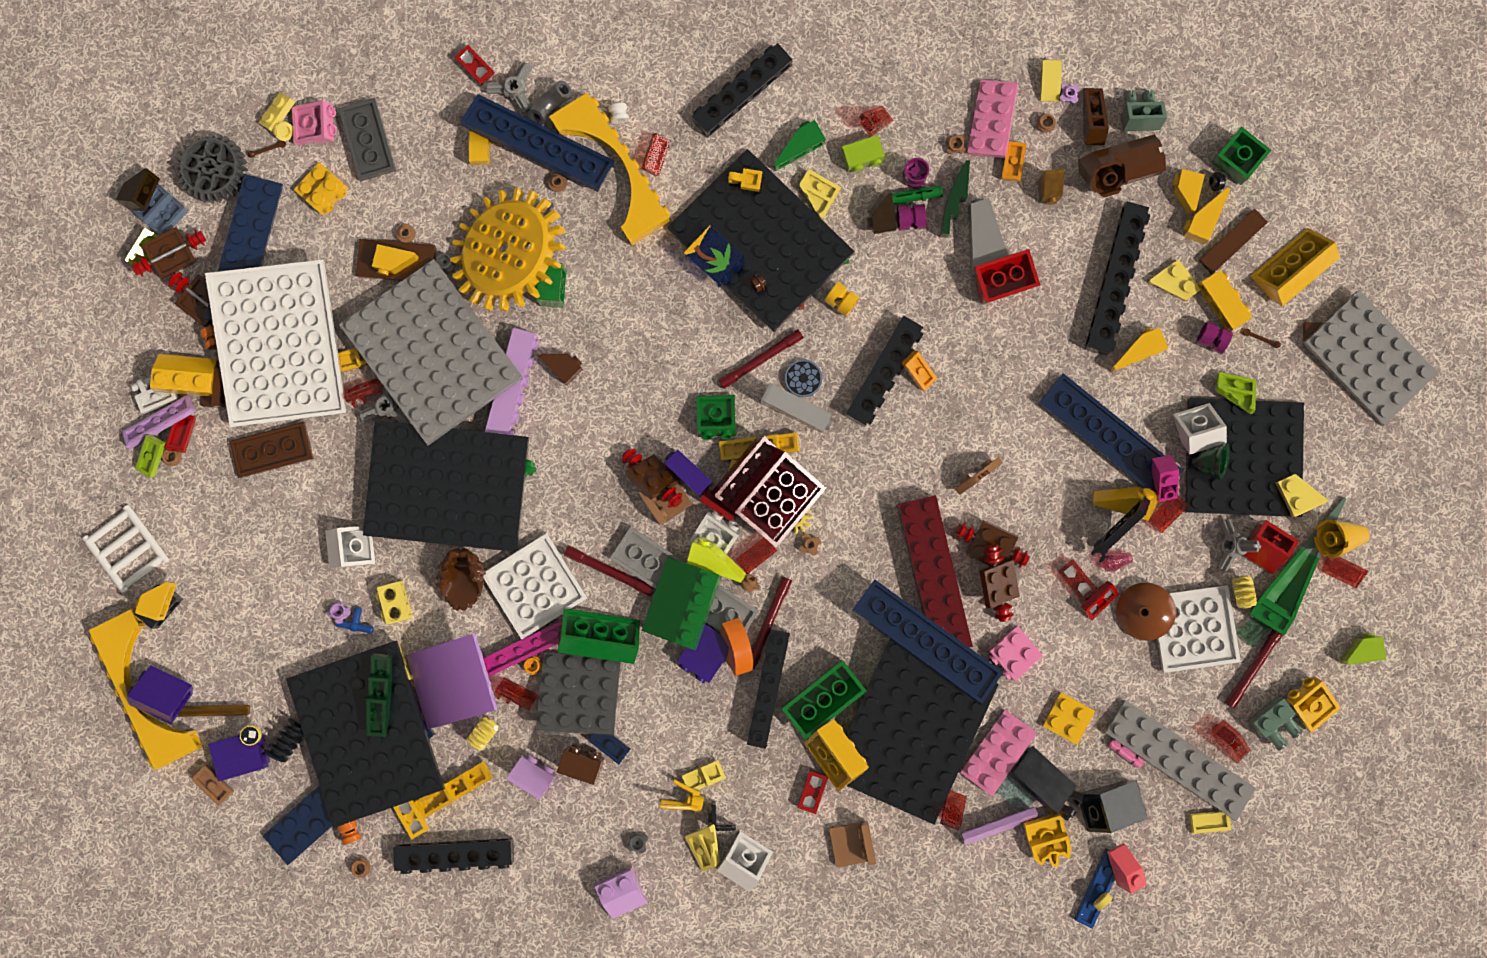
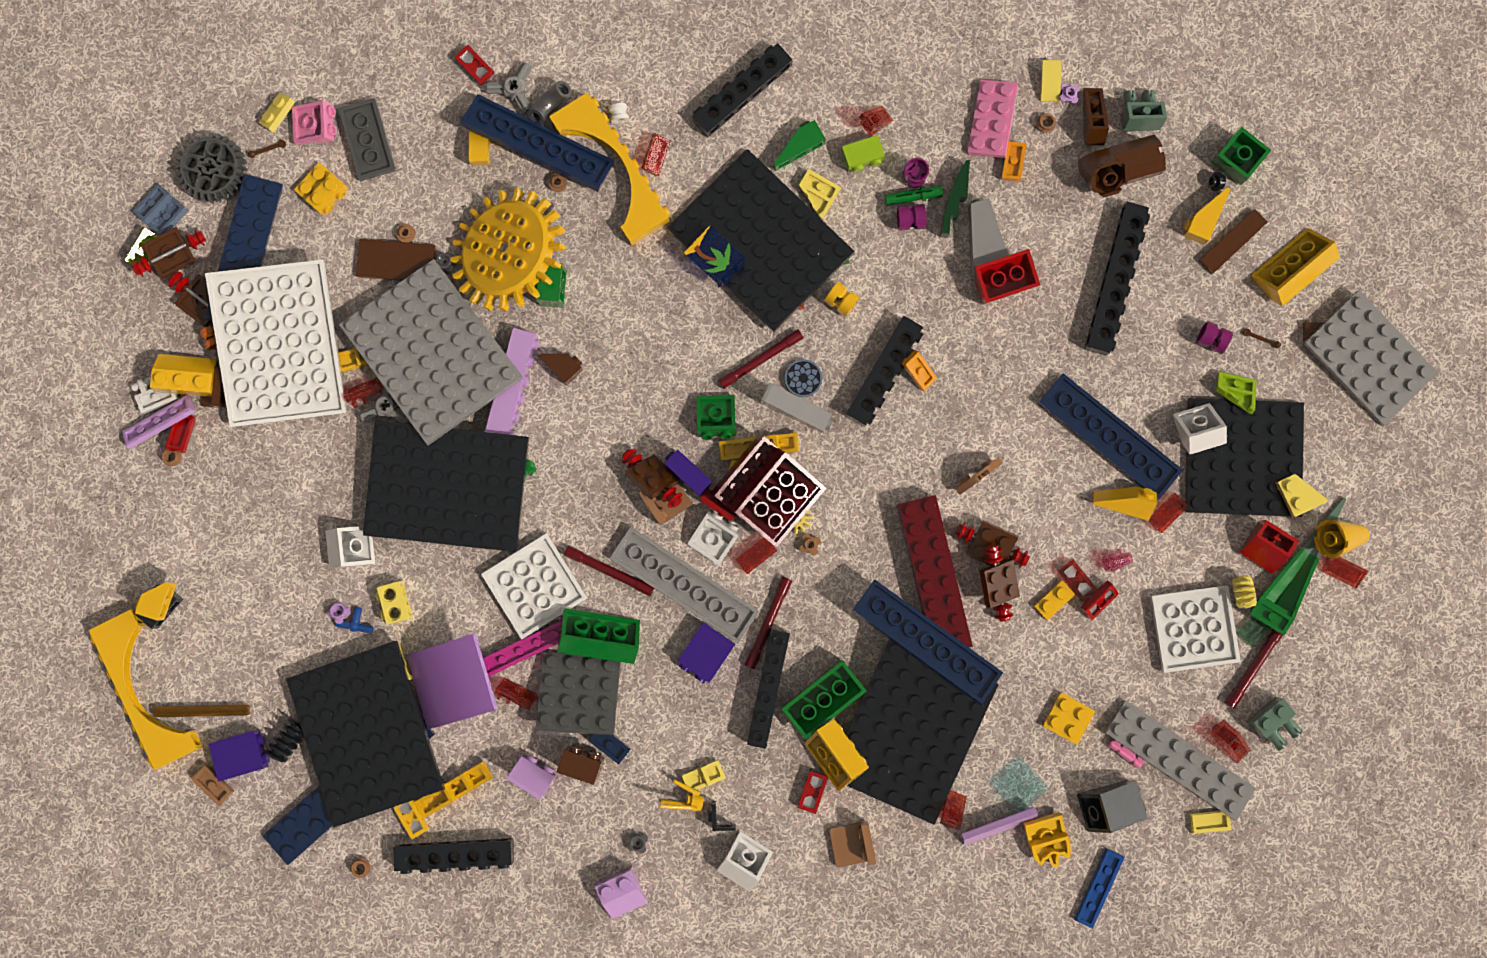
(112, 570): white bar -> none
(138, 190): dark brown slope -> none
(150, 456): lime plate -> none
(160, 694): dark purple brick -> none
(250, 735): tile -> none
(271, 449): reddish brown tile -> none
(283, 130): light yellow tile -> none
(351, 836): orange wheel -> none
(379, 695): dark green slope -> none
(392, 260): yellow slope -> none
(461, 578): reddish brown hair -> none
(482, 733): light yellow gear -> none
(537, 665): light orange plate -> none
(681, 603): green slope -> none
(704, 847): light yellow wing -> none
(711, 558): neon yellow slope -> none
(739, 653): orange brick -> none
(749, 179): yellow plate -> none
(749, 583): medium nougat plate -> none
(757, 283): reddish brown plate -> none
(882, 214): dark brown slope -> none
(960, 144): medium nougat plate -> none
(998, 753): bright pink plate -> none
(1014, 654): bright pink plate -> none
(1047, 784): black tile -> none
(1051, 186): pearl gold slope -> none
(1054, 600): none -> yellow piece
(1102, 901): light yellow tile -> none
(1112, 536): black tile -> none
(1126, 869): coral slope -> none
(1145, 346): yellow slope -> none
(1154, 599): dark orange dish -> none
(1165, 477): dark pink slope -> none
(1176, 281): light yellow wing -> none
(1187, 189): yellow slope -> none
(1213, 461): dark green piece -> none
(1225, 300): yellow brick -> none
(1234, 545): light grey bush -> none
(1312, 703): yellow plate -> none
(1365, 649): lime slope -> none

